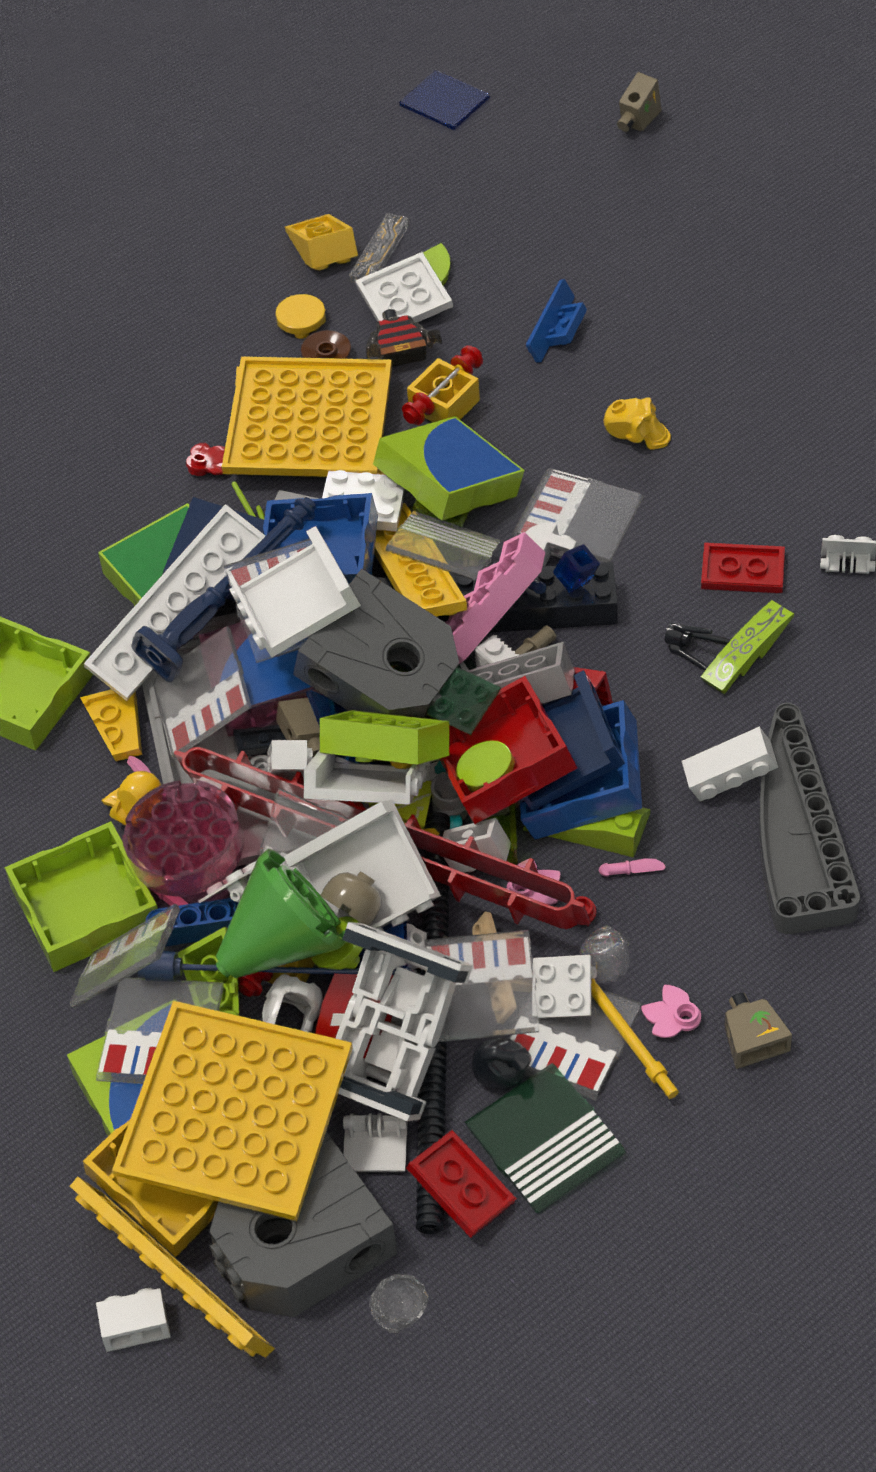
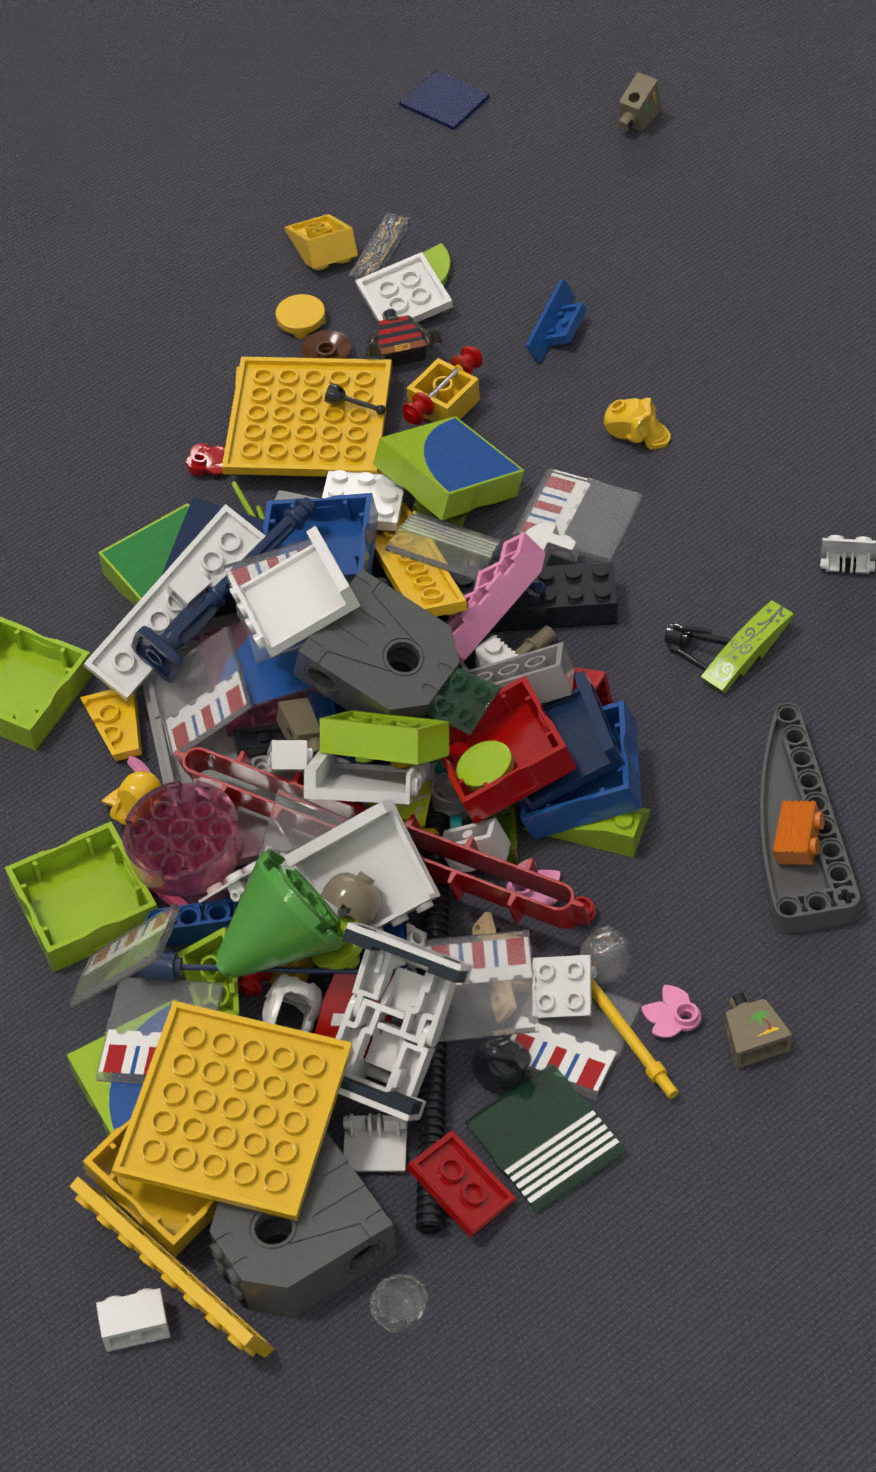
(189, 585): none -> white brick
(336, 395): none -> black hinge
(576, 567): clear blue brick -> none
(634, 866): bright pink piece -> none
(729, 764): white brick -> none
(743, 567): red tile -> none
(798, 832): none -> orange brick

